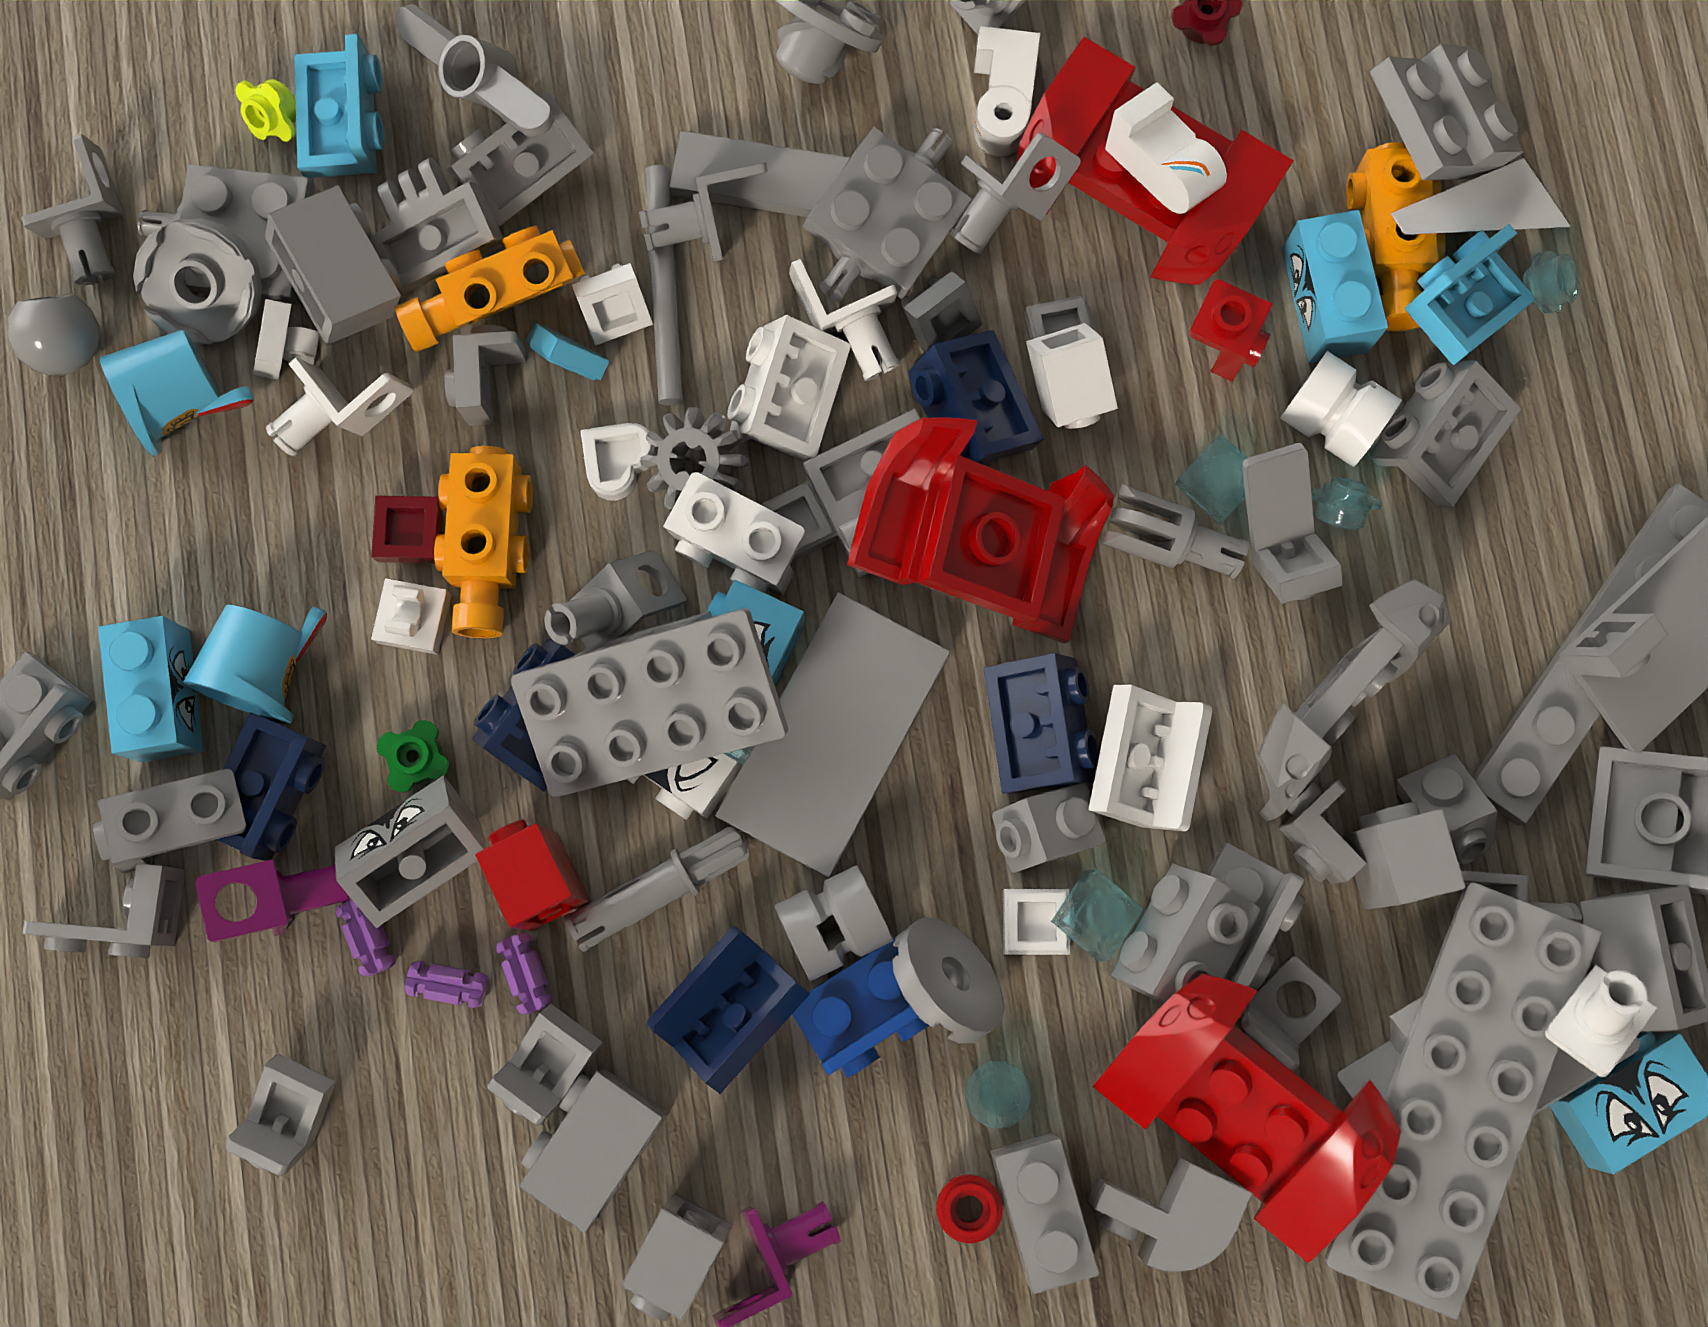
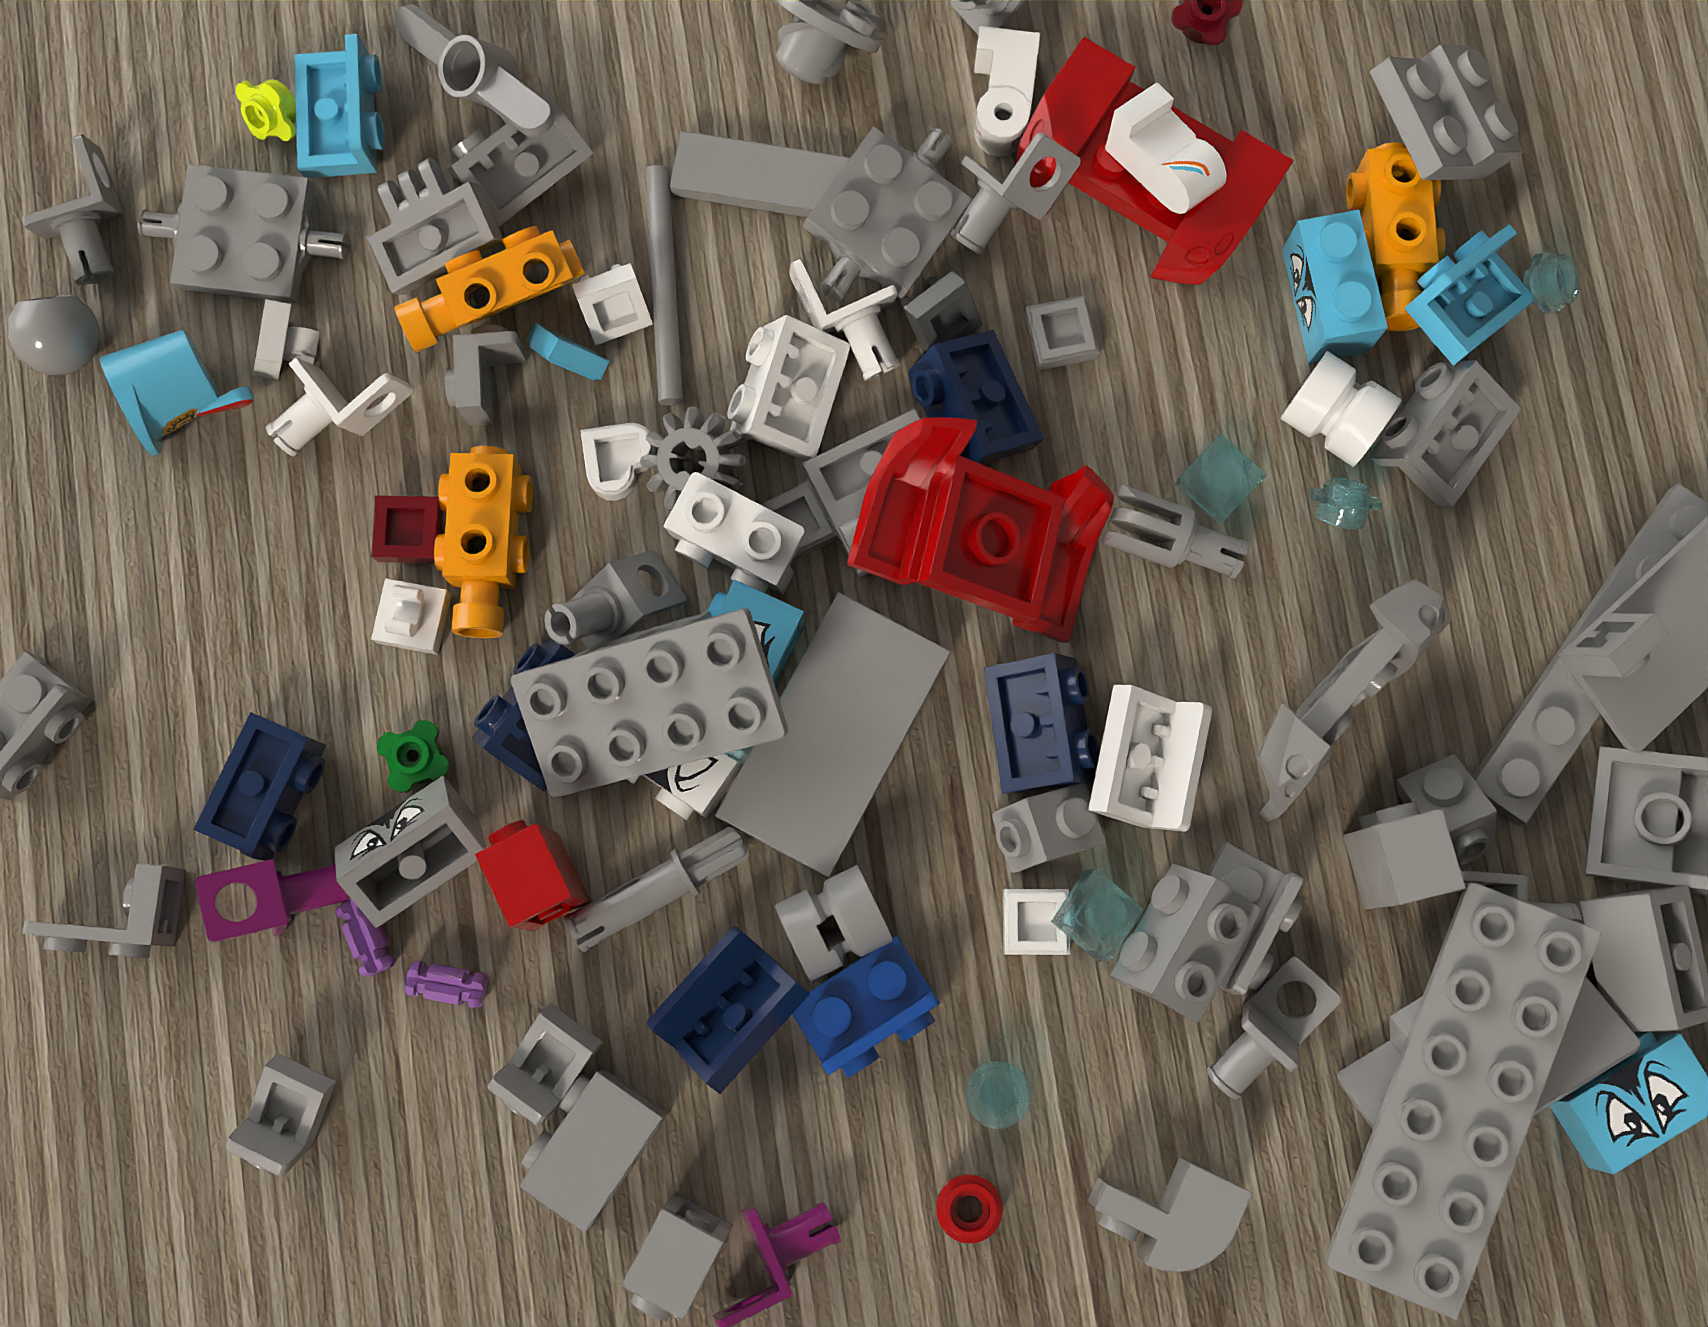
(144, 689): medium azure brick -> none
(168, 818): light grey bracket -> none
(225, 261): light grey tile -> none
(252, 661): medium azure hat -> none
(333, 264): light grey brick -> none
(524, 973): medium lavender piece -> none
(694, 218): light grey bracket -> none
(947, 980): light grey tile -> none
(1044, 1213): light grey brick -> none
(1072, 376): white brick -> none
(1233, 325): red bracket -> none
(1254, 1115): red piece -> none
(1283, 528): light grey bracket -> none
(1319, 846): light grey bracket -> none
(1485, 203): white sticker -> none
(1601, 1019): white bracket -> none

